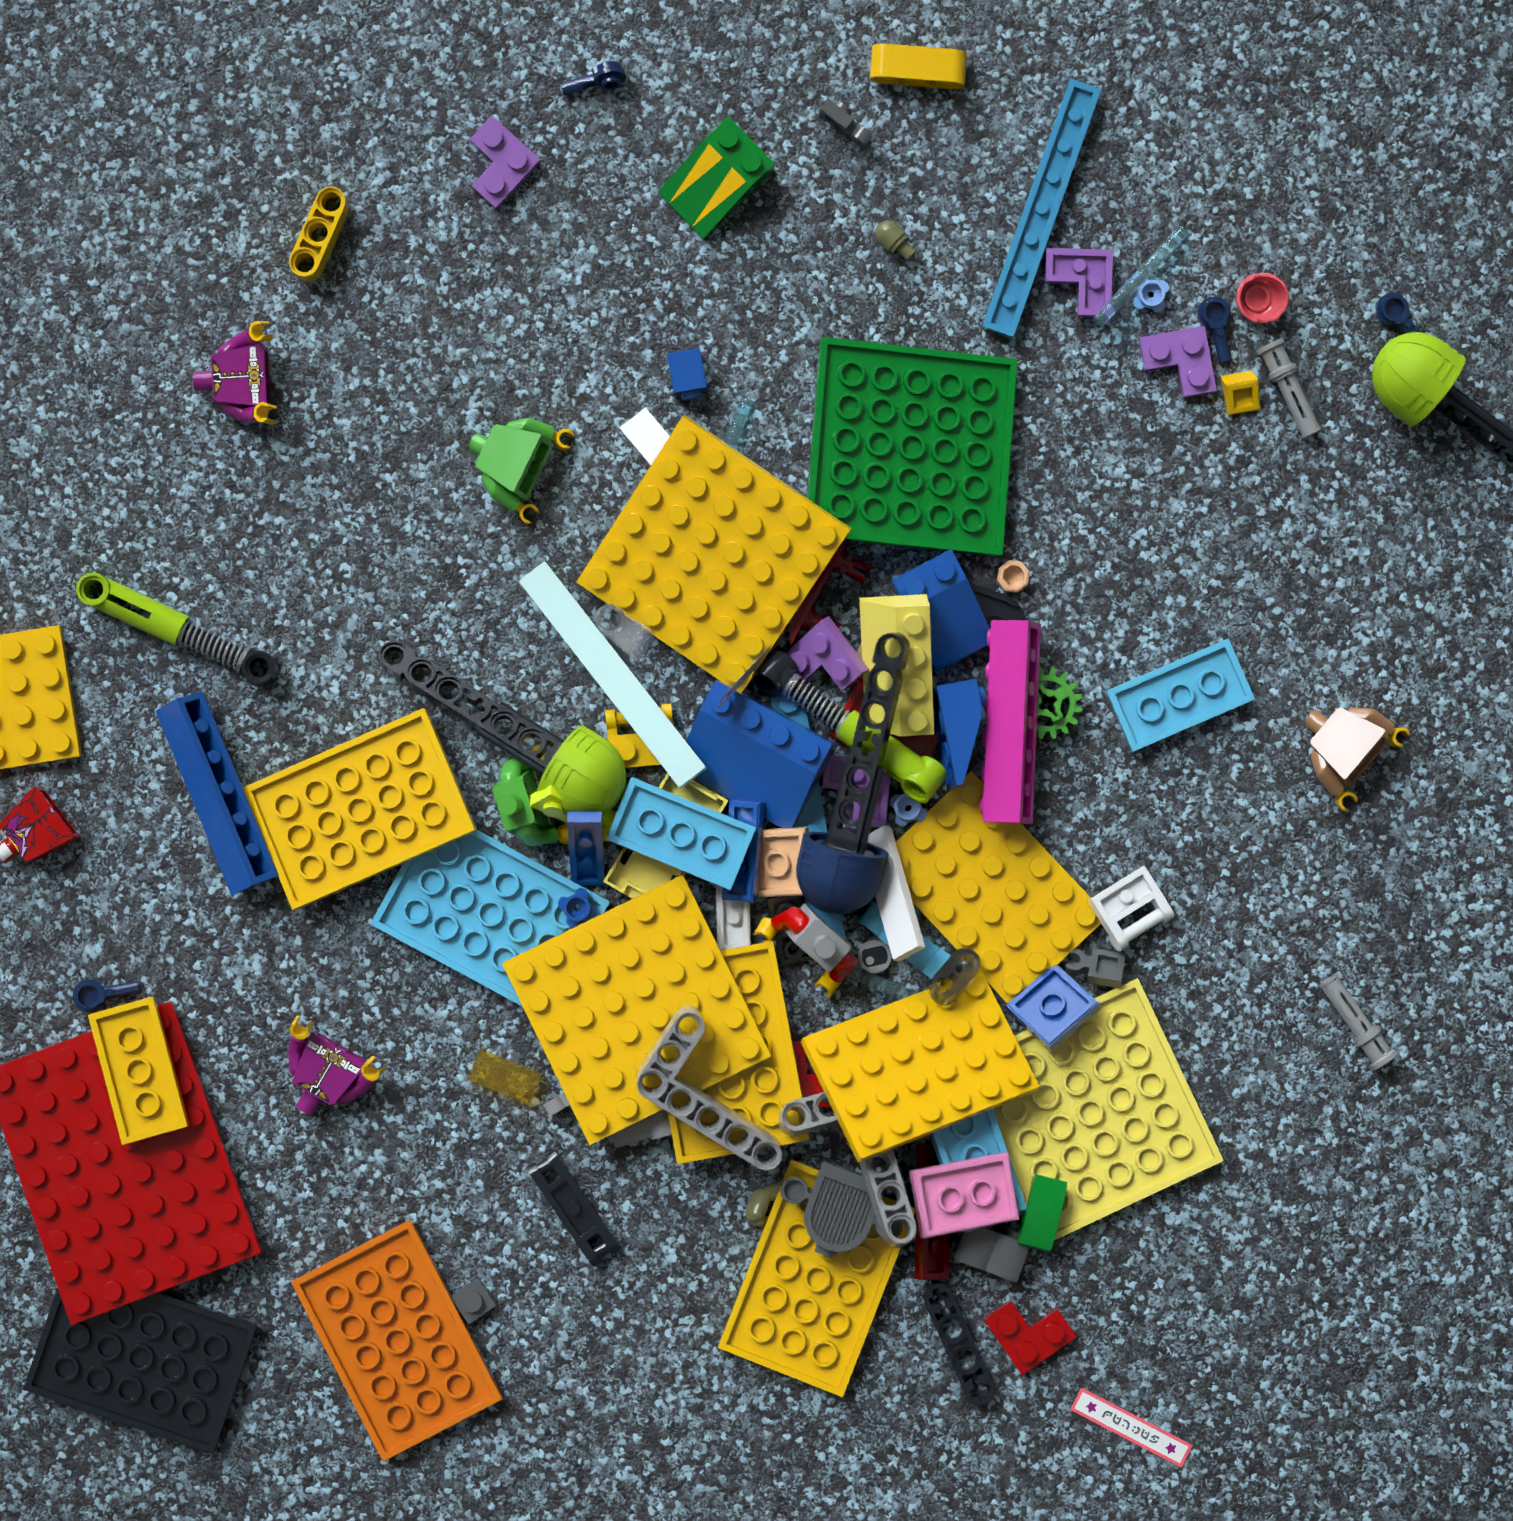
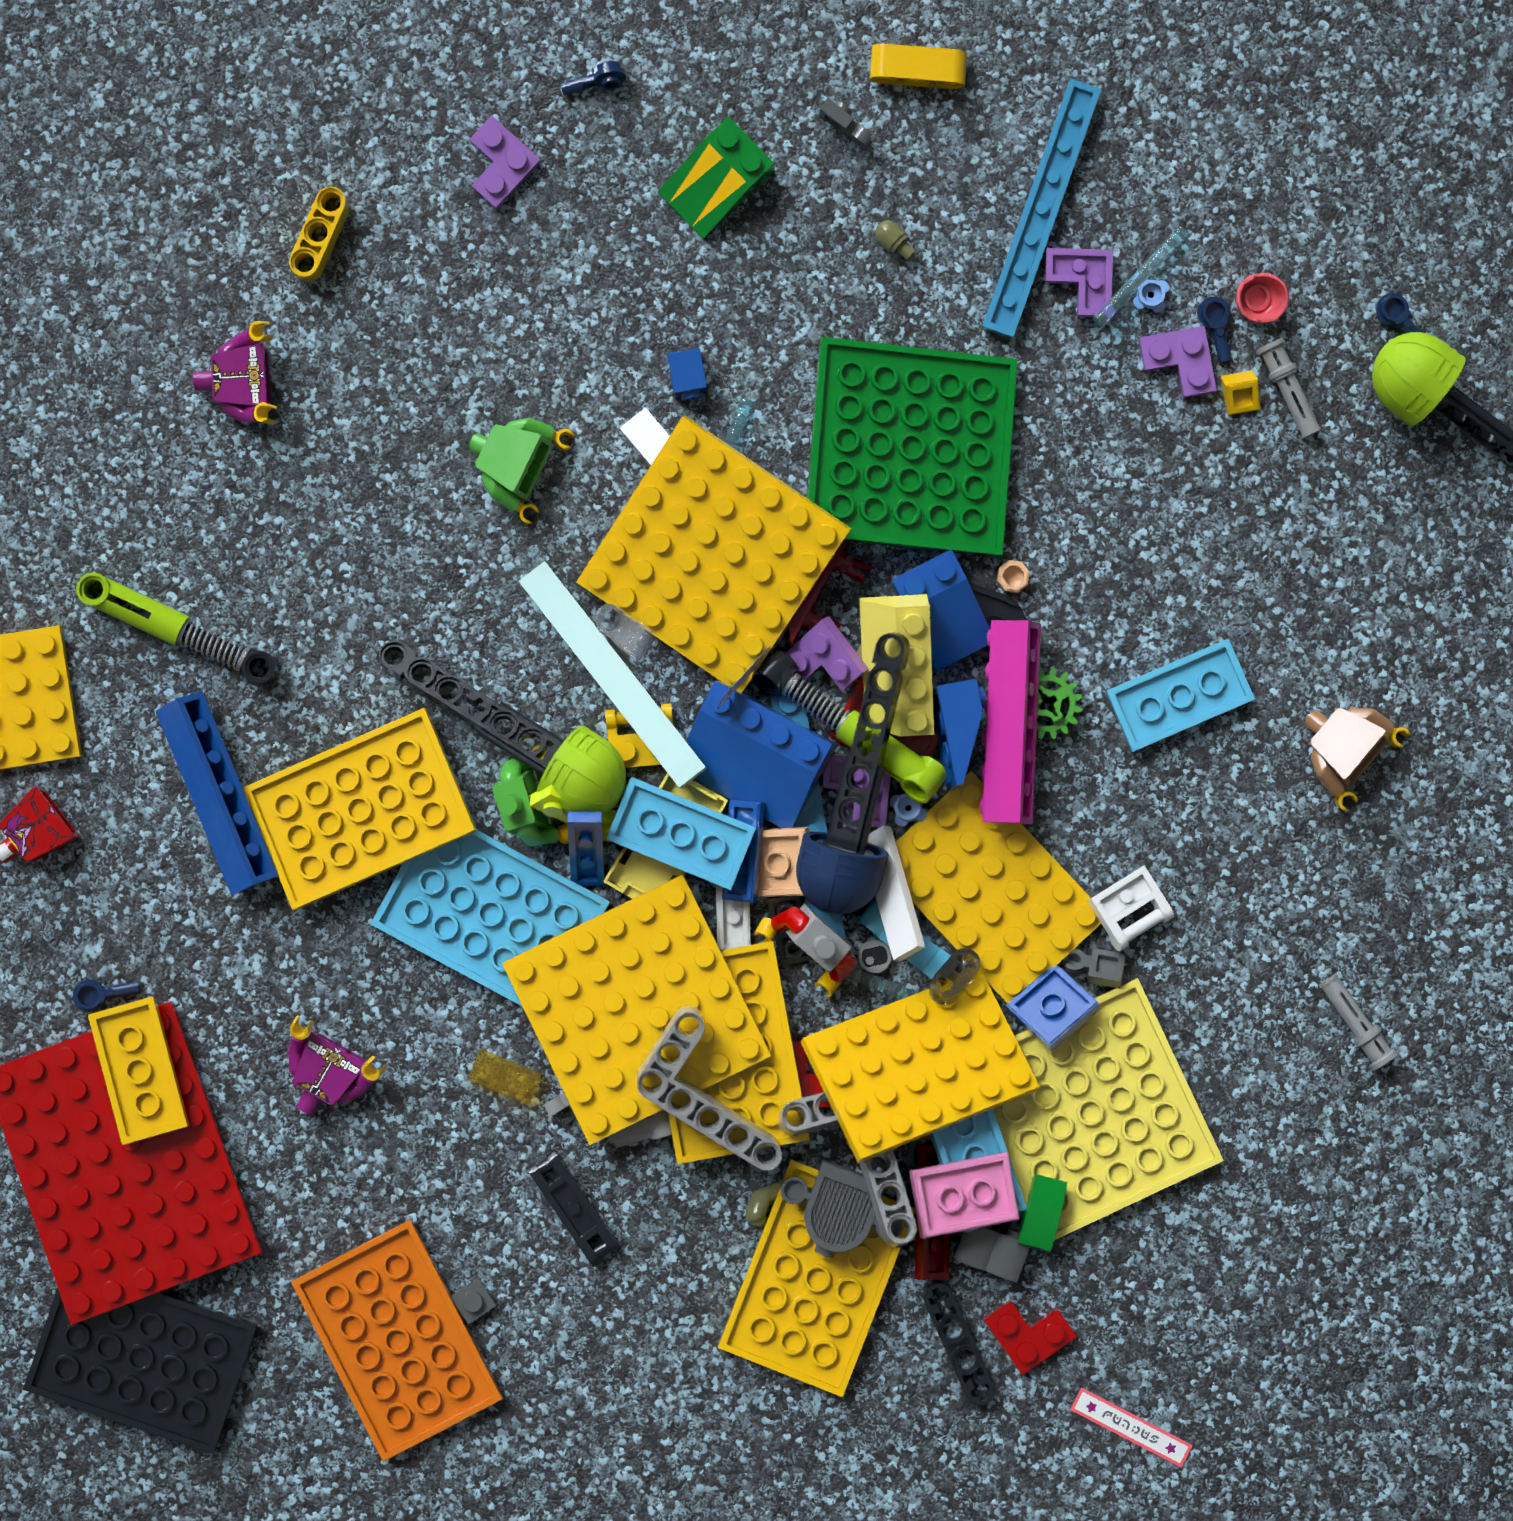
(581, 898): blue plate -> none

